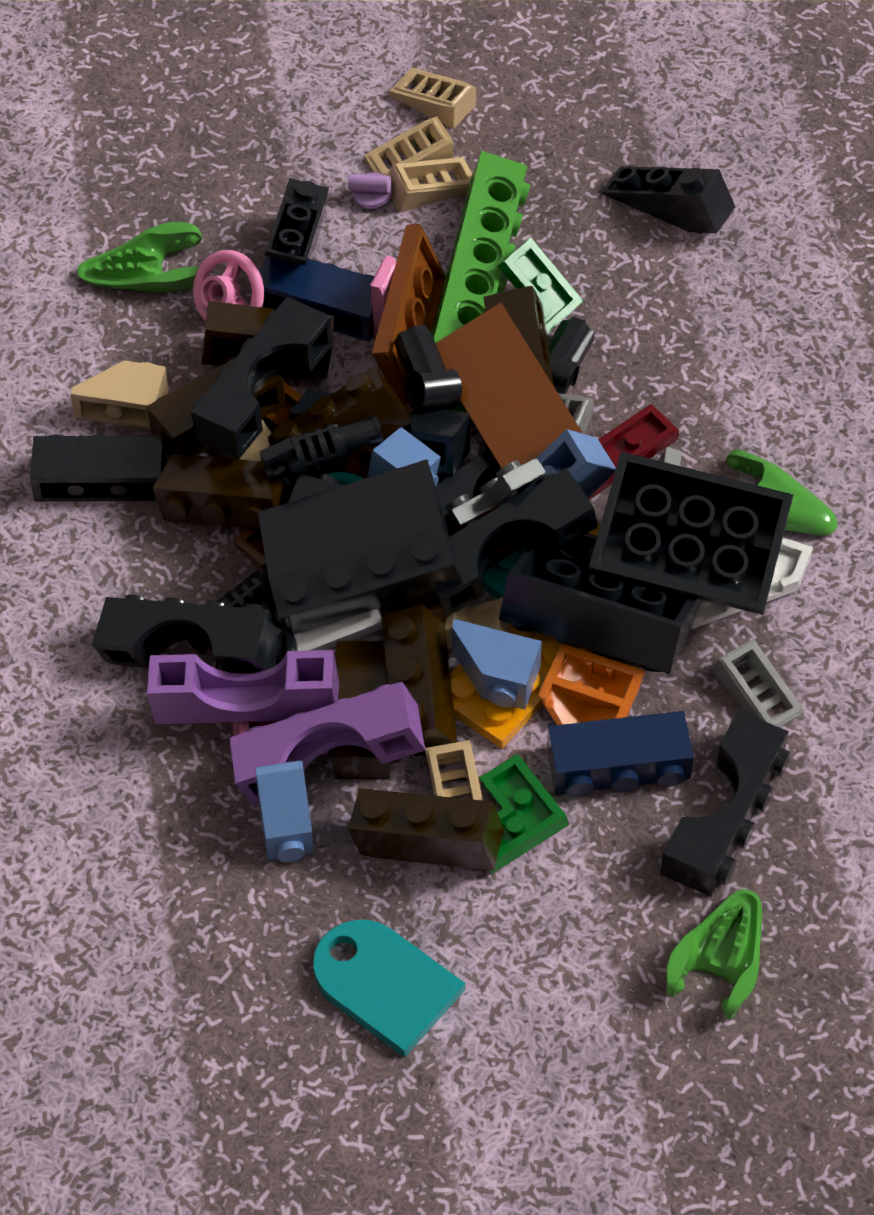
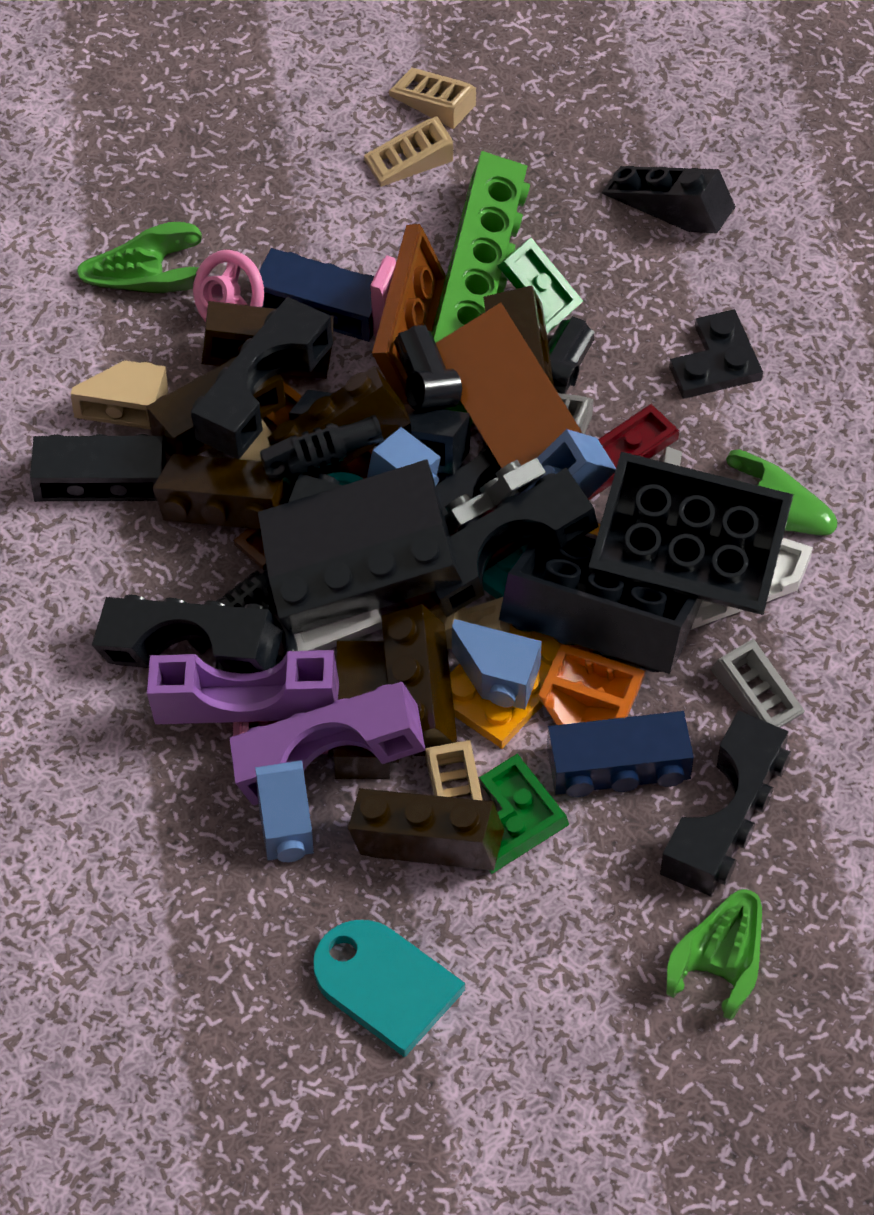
(298, 222): black slope -> none
(370, 189): lavender plate -> none
(411, 194): tan slope -> none
(723, 364): none -> black plate

